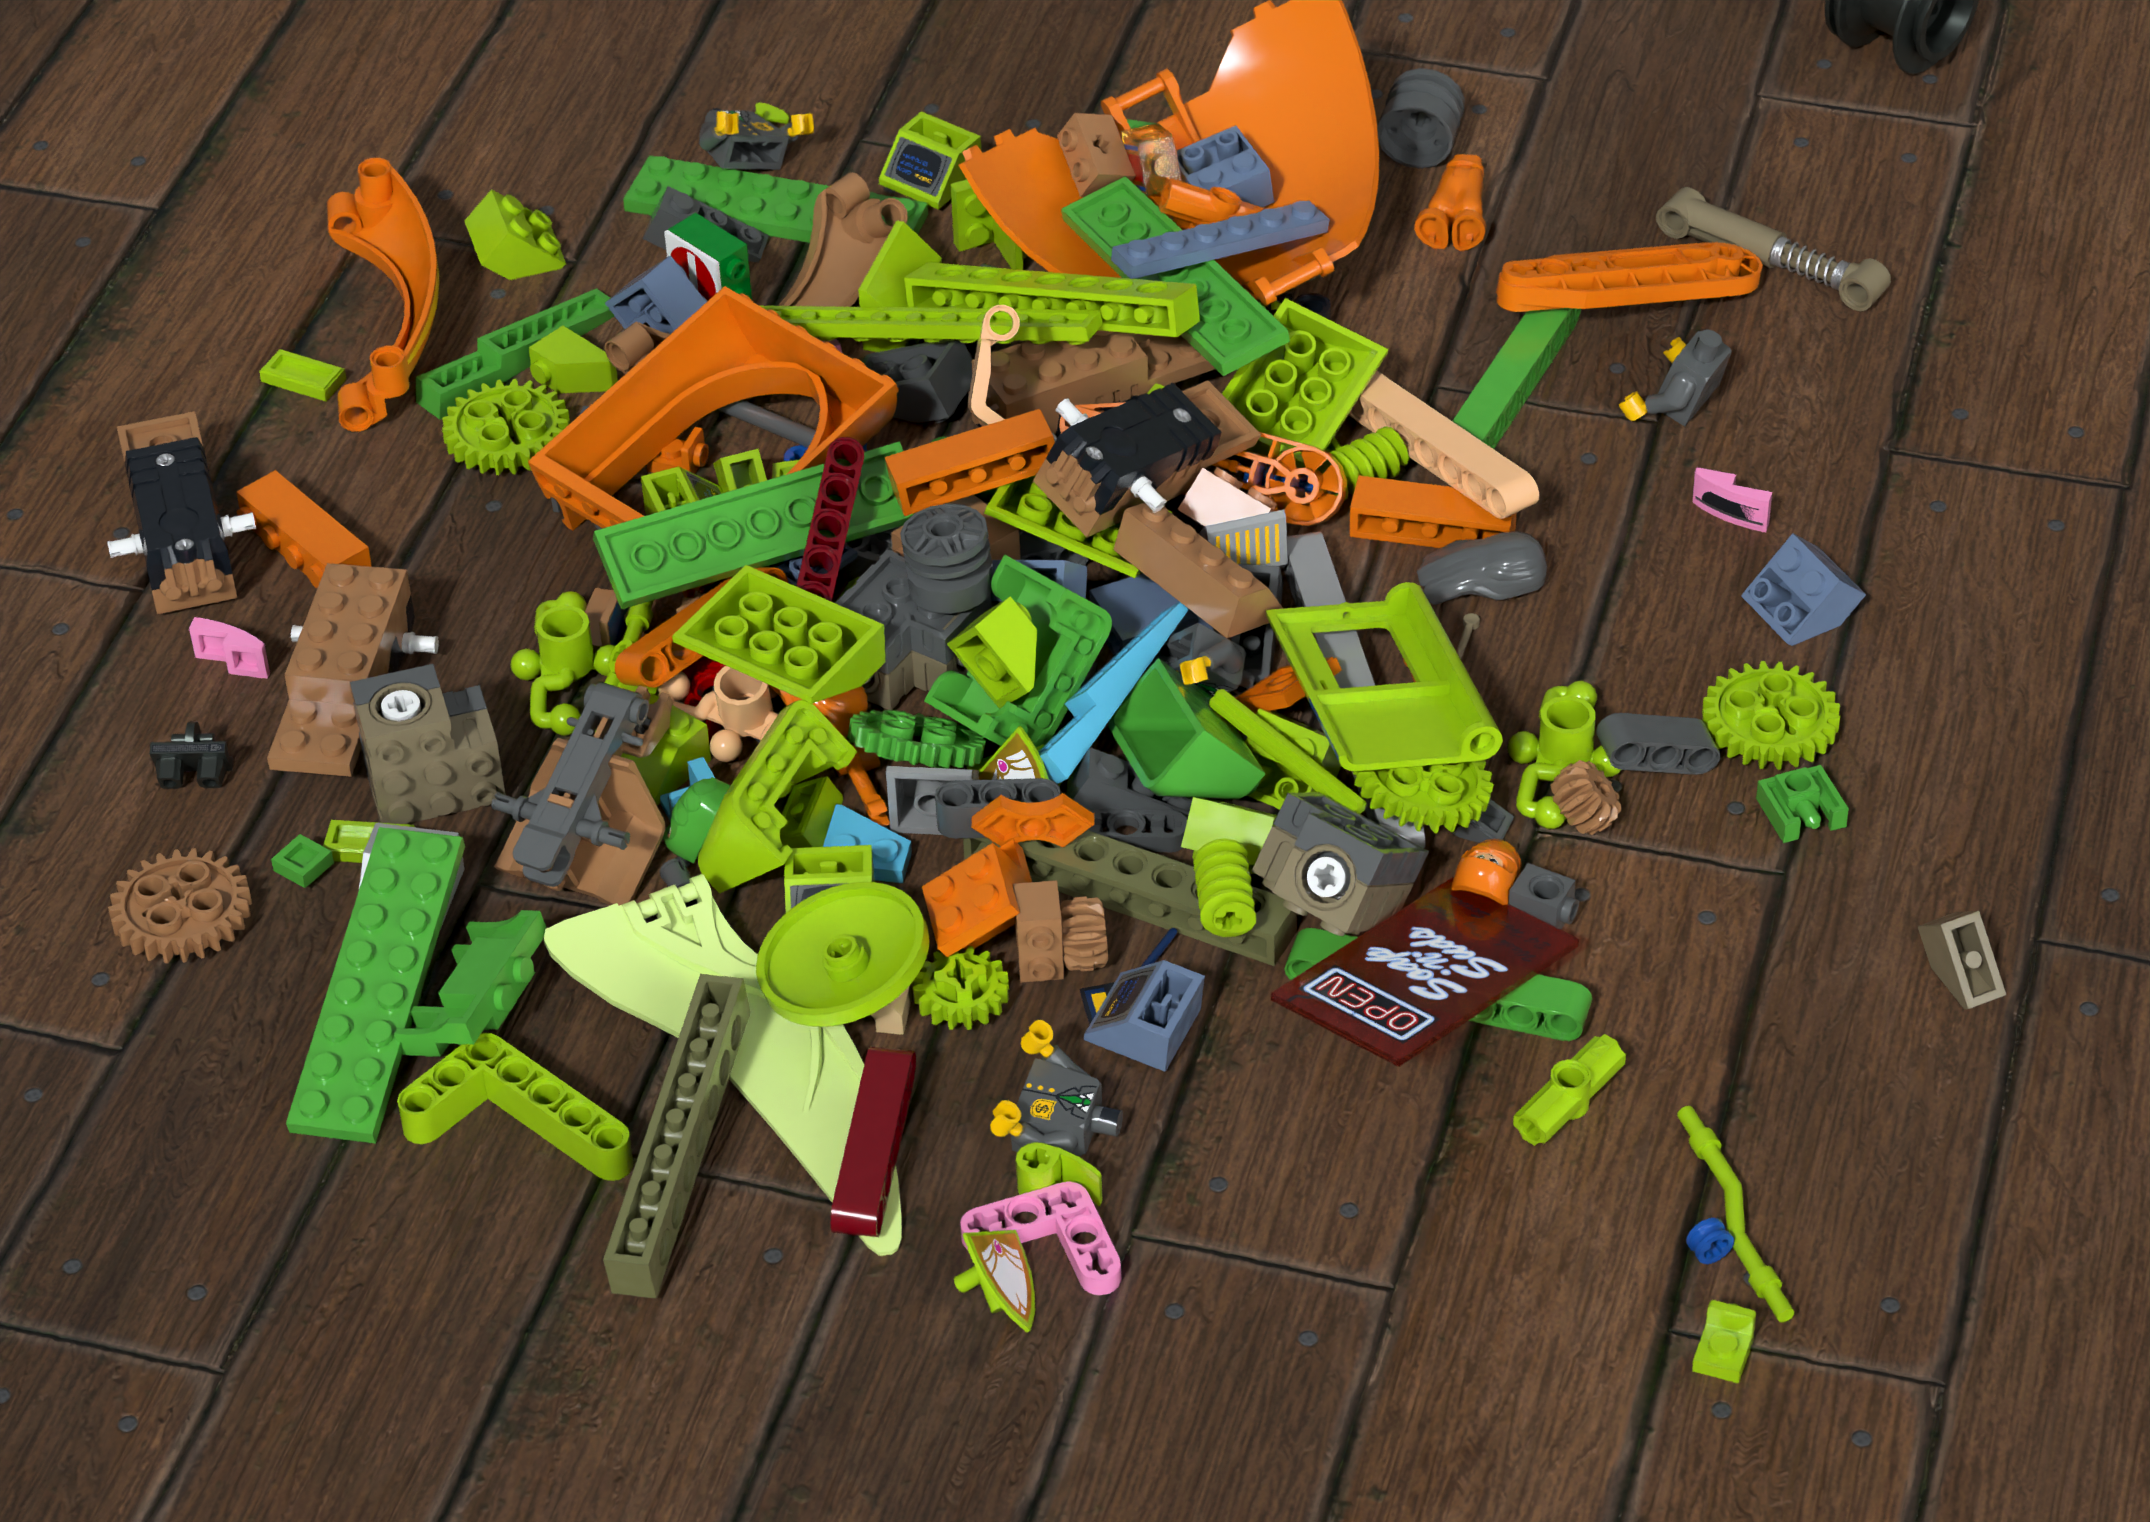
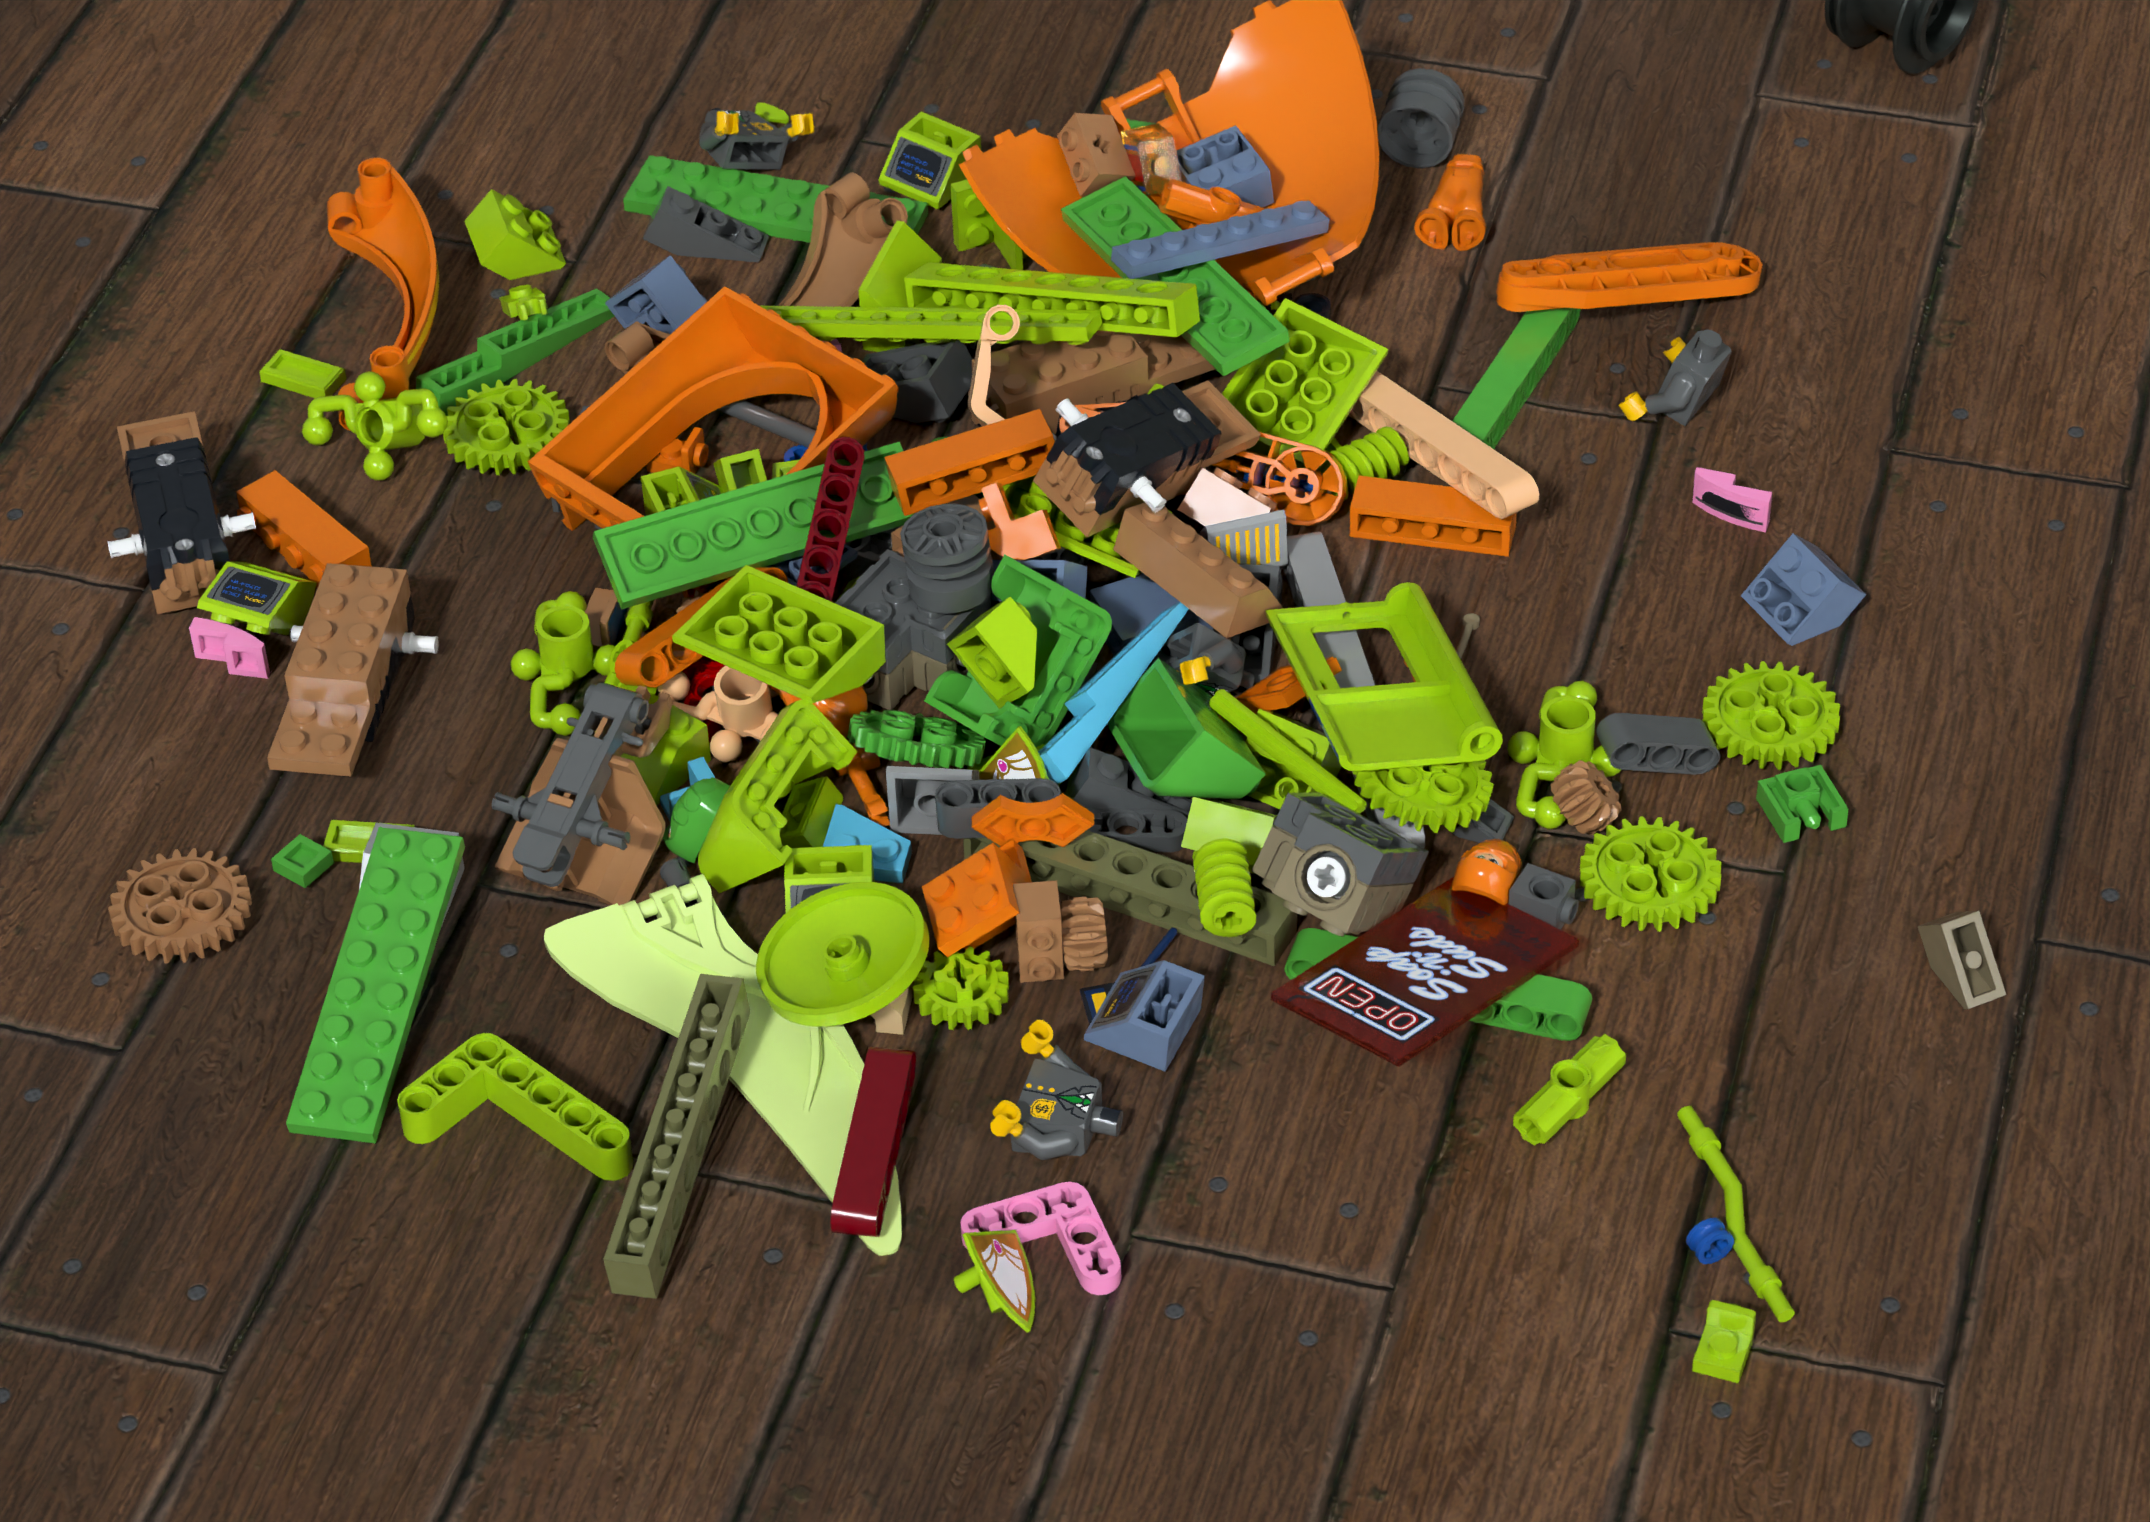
(191, 753): pearl dark grey hips -> none
(258, 597): none -> lime slope
(376, 422): none -> lime wheel
(425, 747): dark tan piece -> none
(481, 987): bright green bracket -> none
(524, 302): none -> lime plate
(571, 363): lime slope -> none
(709, 256): green piece -> none
(1019, 538): none -> brick
(1045, 1165): lime panel -> none
(1487, 567): dark grey hair -> none
(1650, 873): none -> lime gear
(1692, 216): dark tan piece -> none

